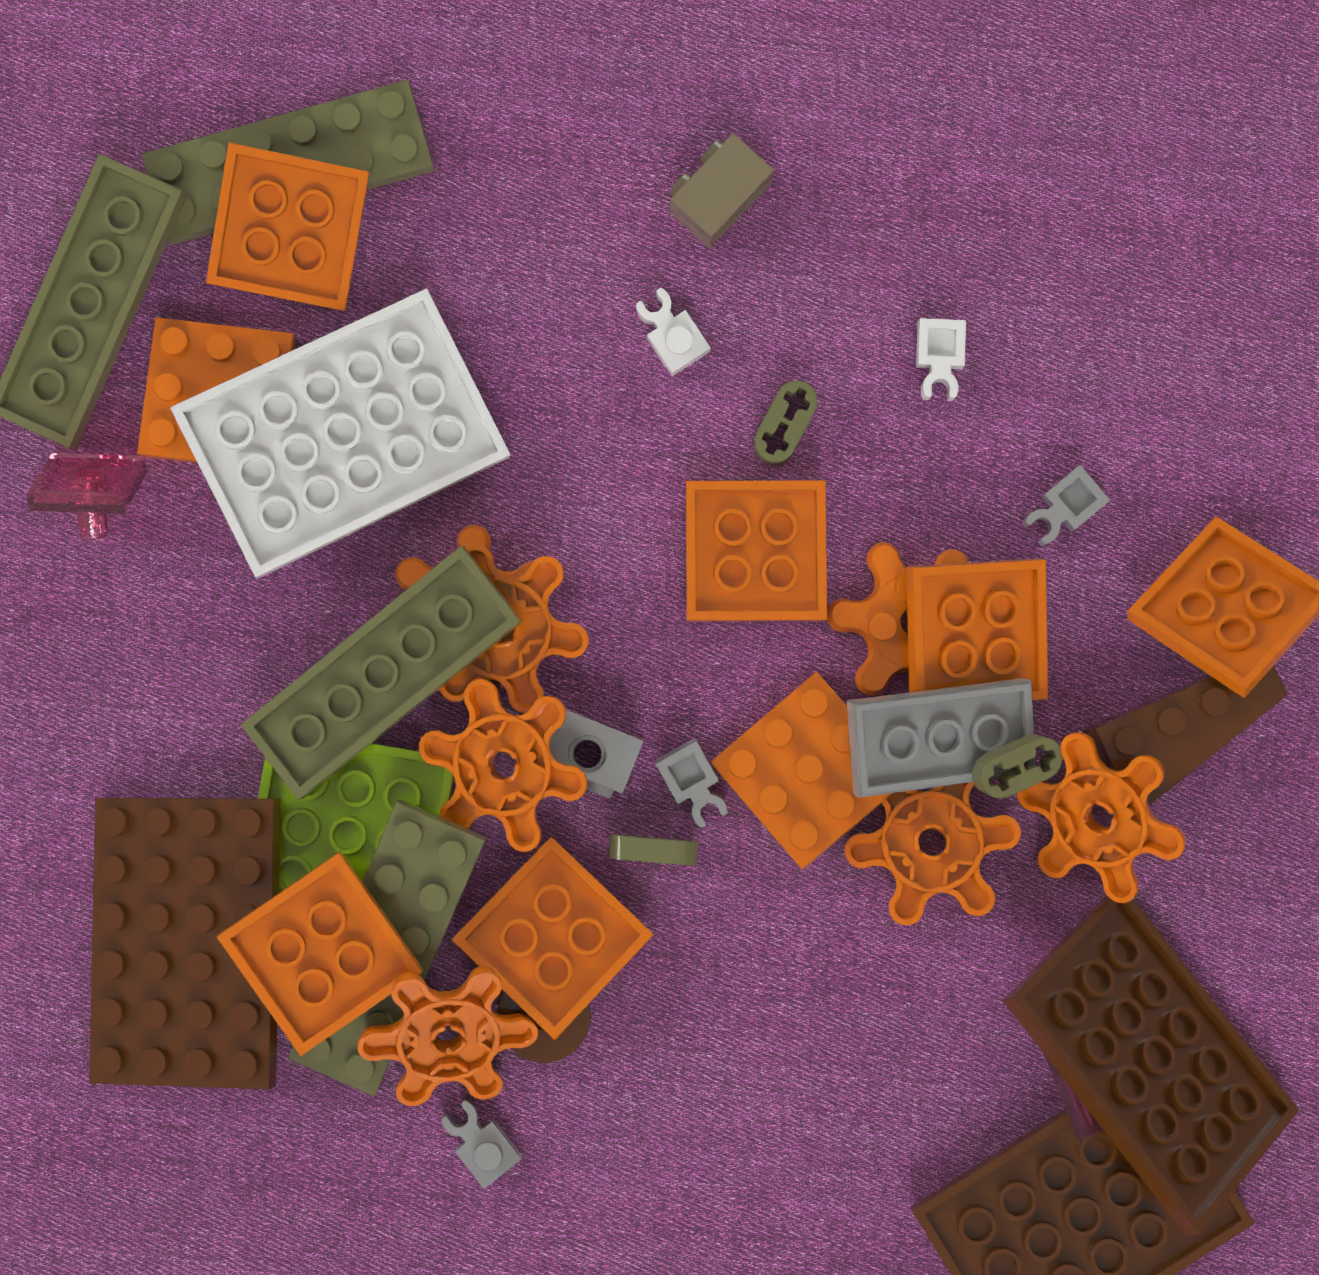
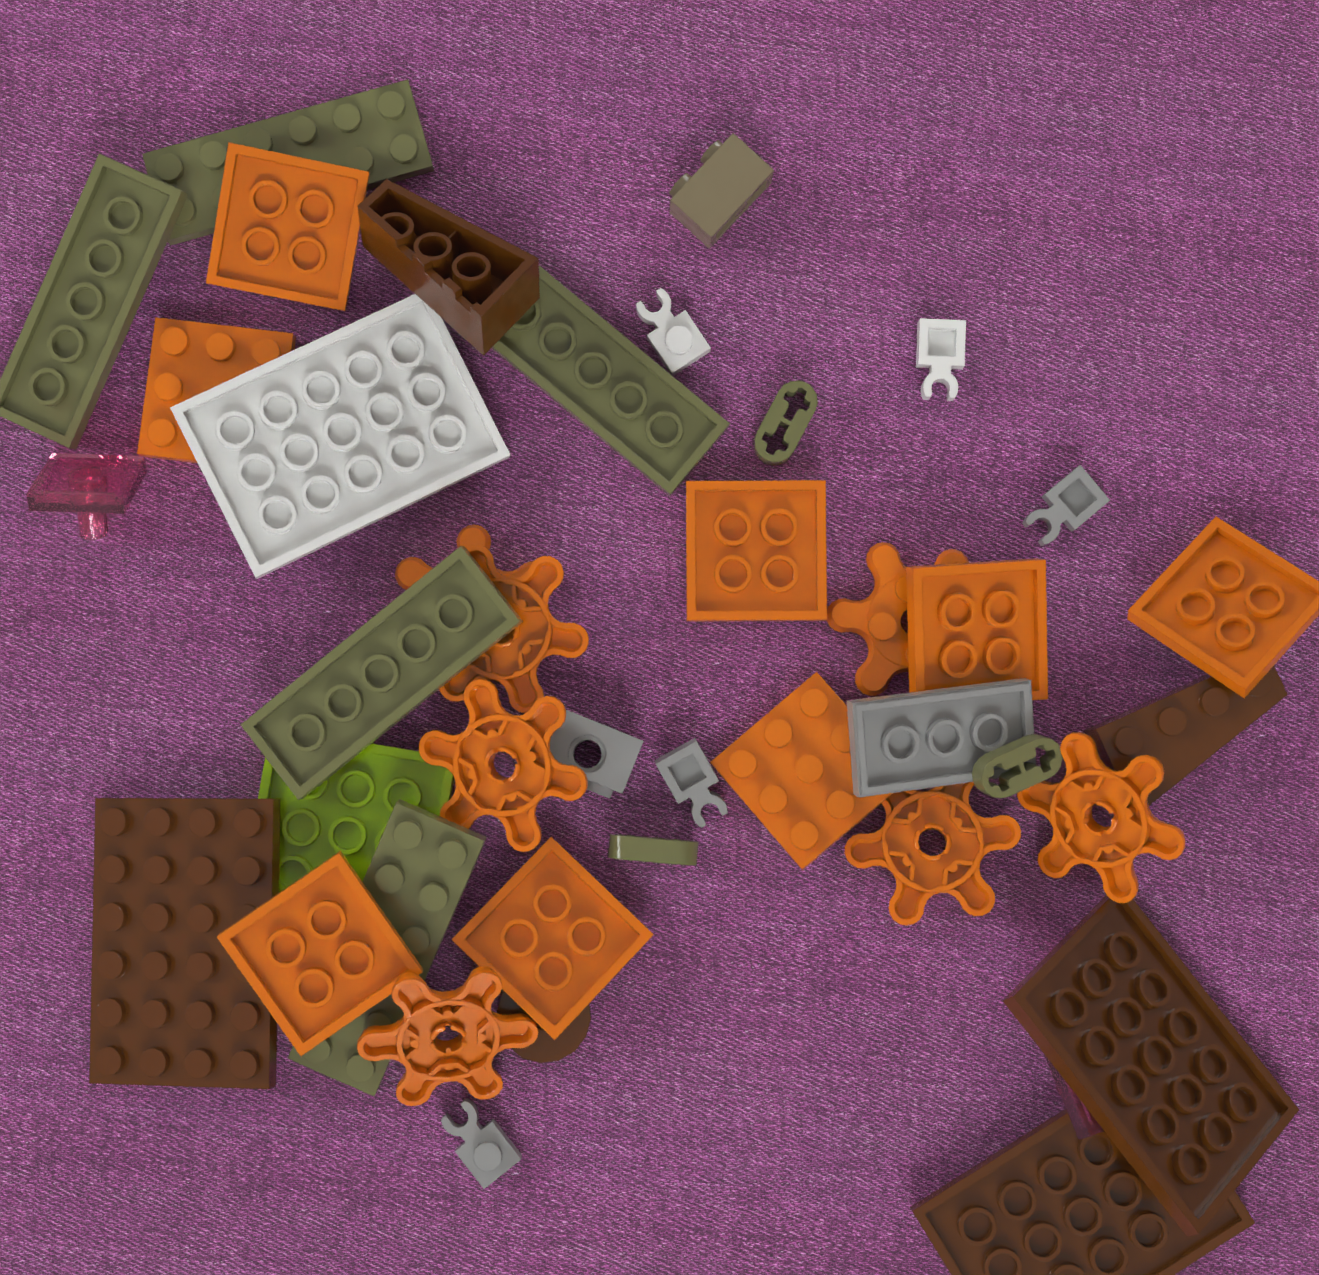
(449, 263): none -> reddish brown wedge
(611, 386): none -> olive plate

